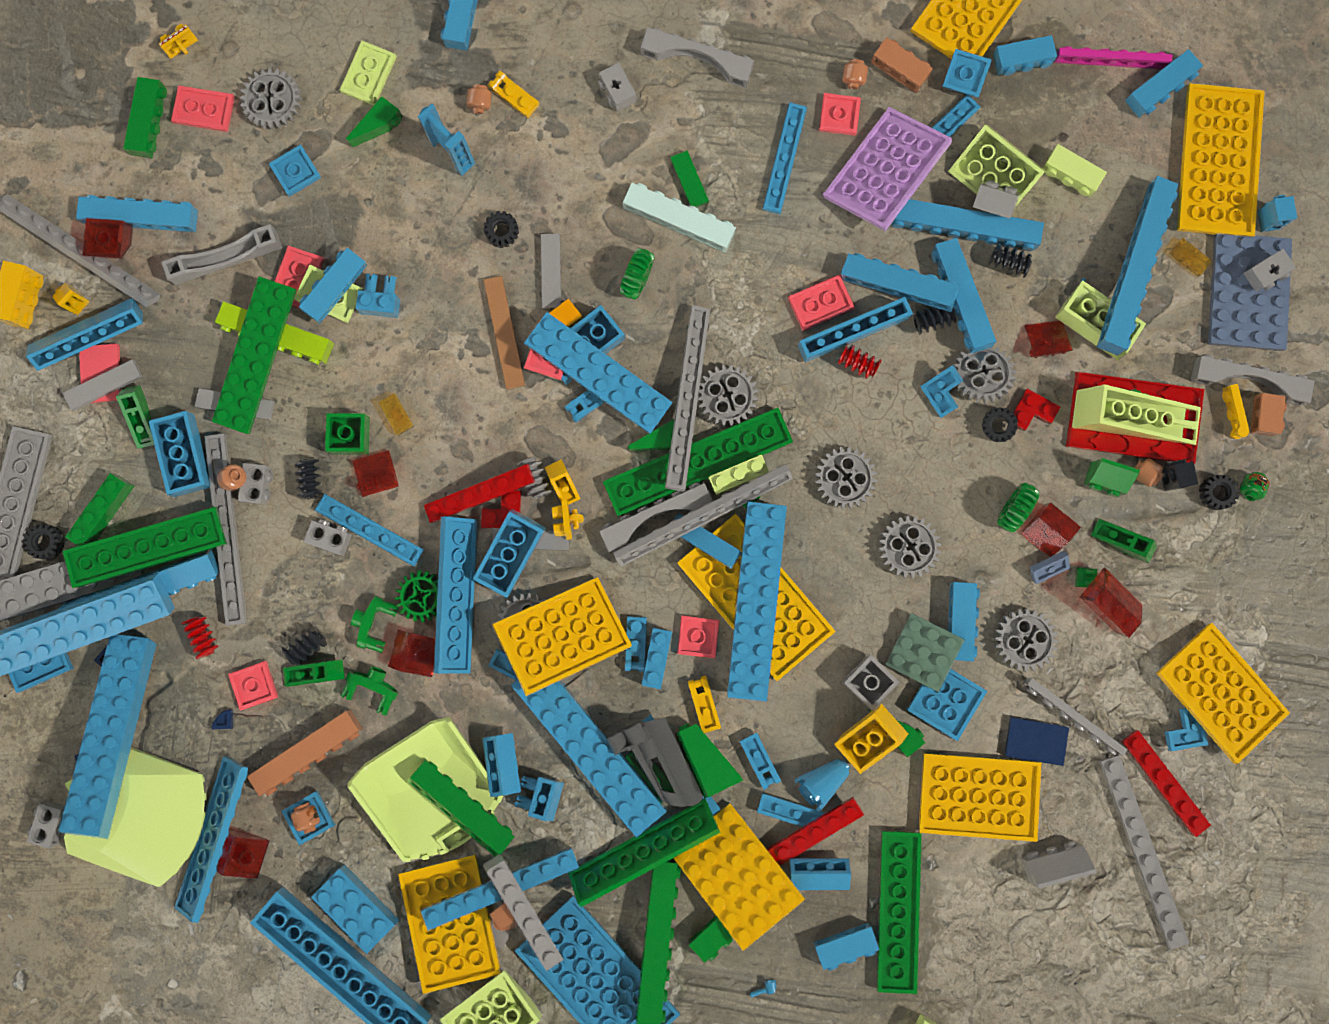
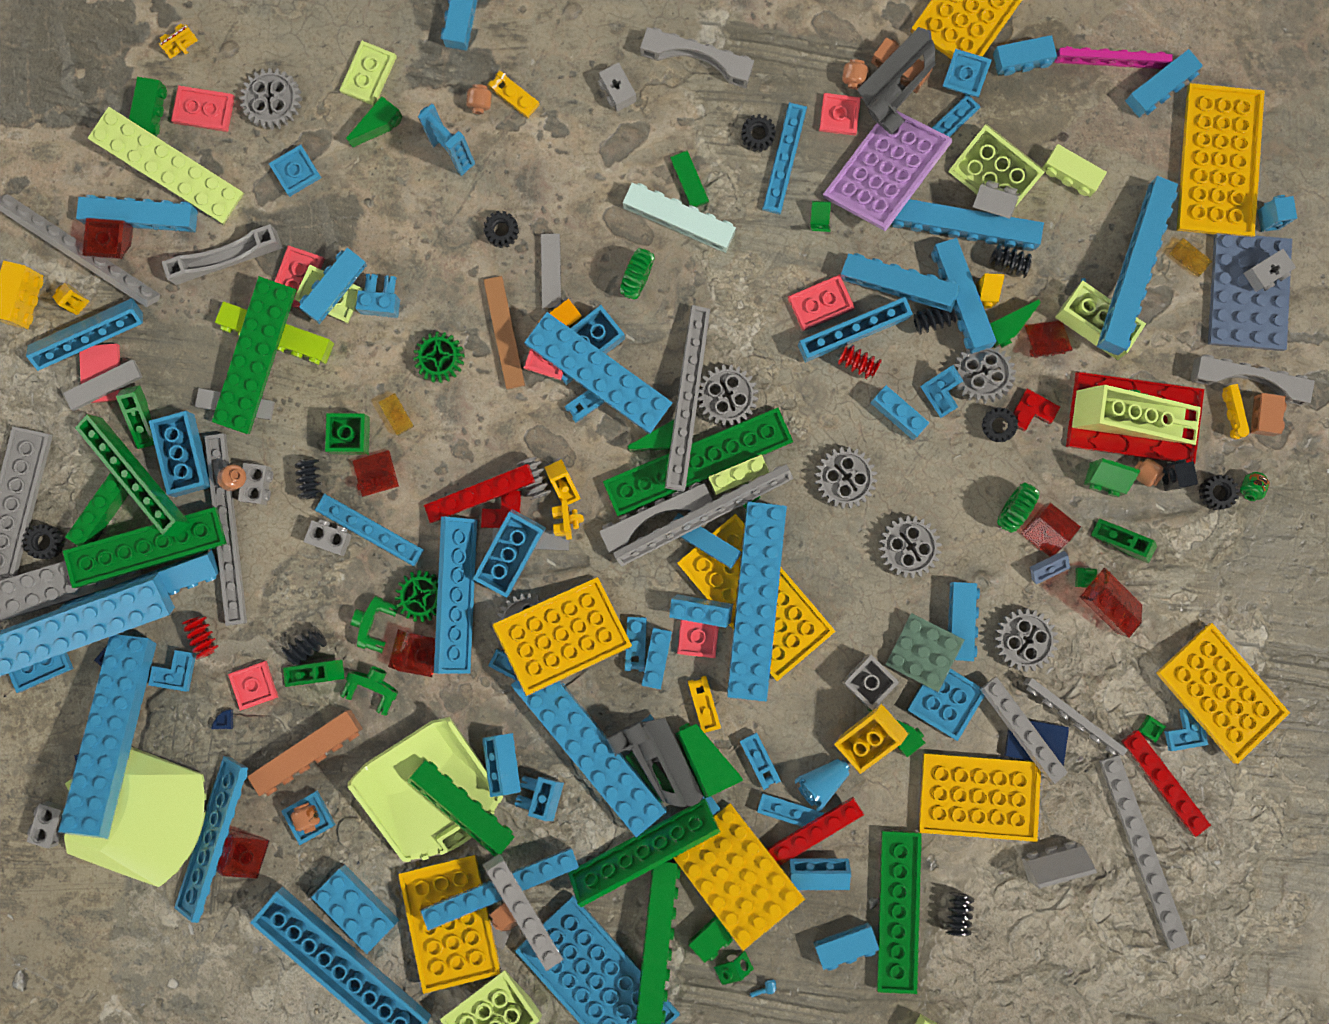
(132, 476): none -> green brick
(165, 165): none -> yellowish green plate
(176, 677): none -> dark azure plate
(431, 357): none -> green gear
(701, 610): none -> dark azure brick
(732, 971): none -> green bracket
(763, 123): none -> black tyre
(820, 216): none -> green bracket
(883, 89): none -> dark grey panel
(899, 412): none -> dark azure brick
(961, 914): none -> black piece
(989, 289): none -> yellow slope
(1009, 326): none -> green slope
(1023, 731): none -> light grey plate
(1151, 728): none -> green tile

